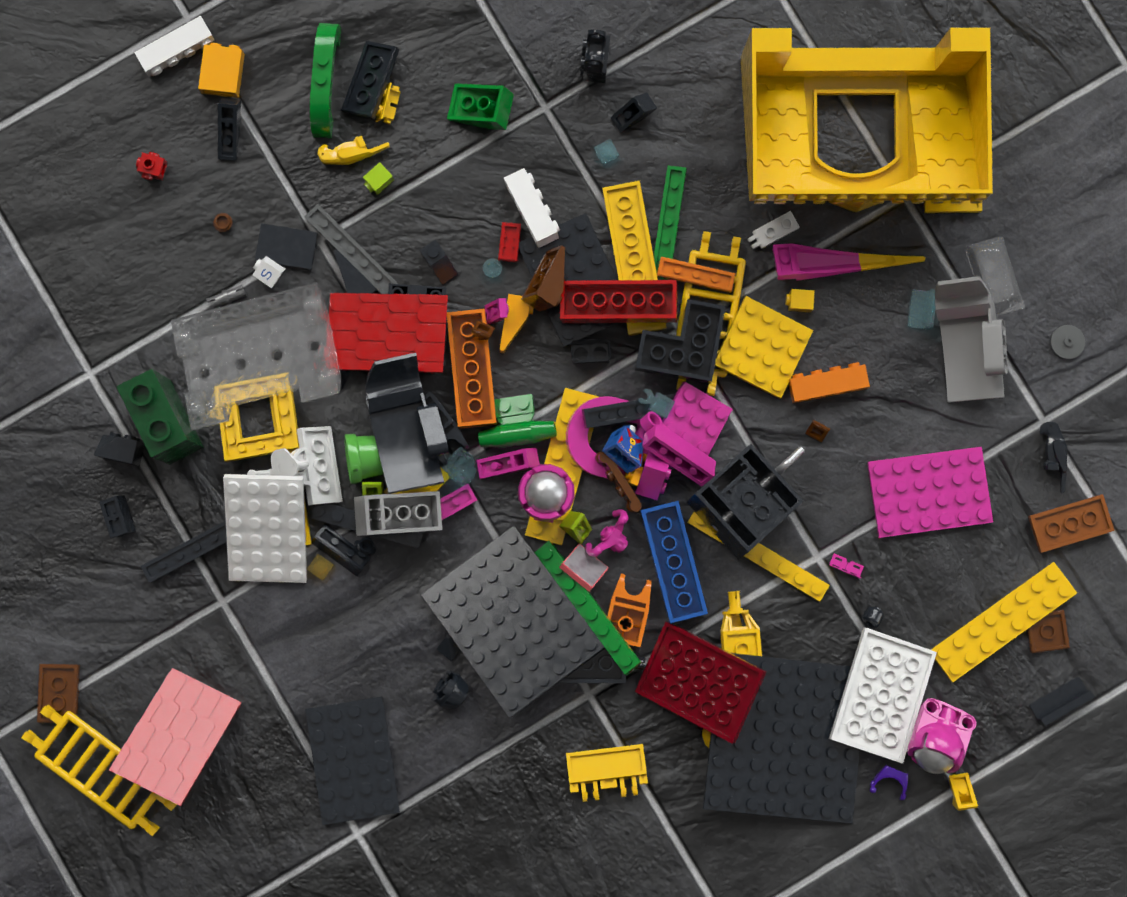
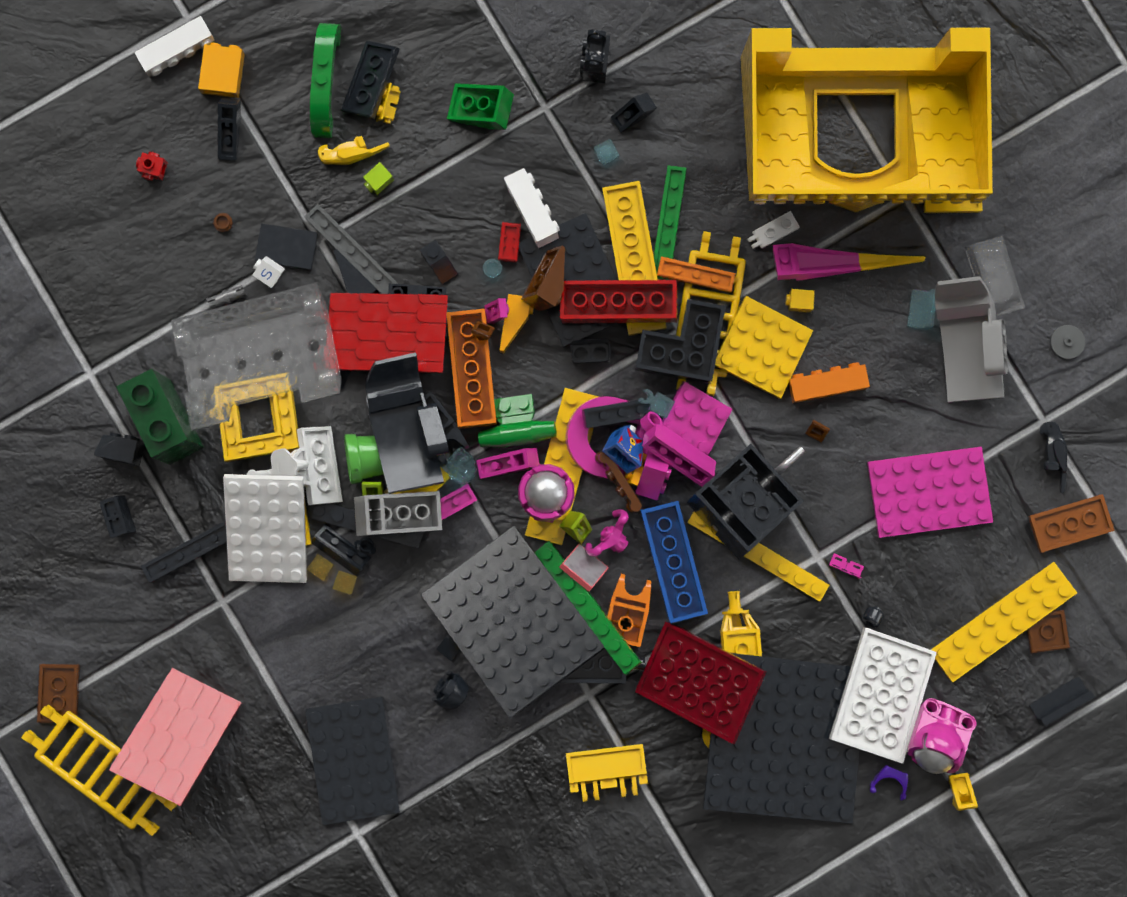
(345, 582): none -> clear yellow plate

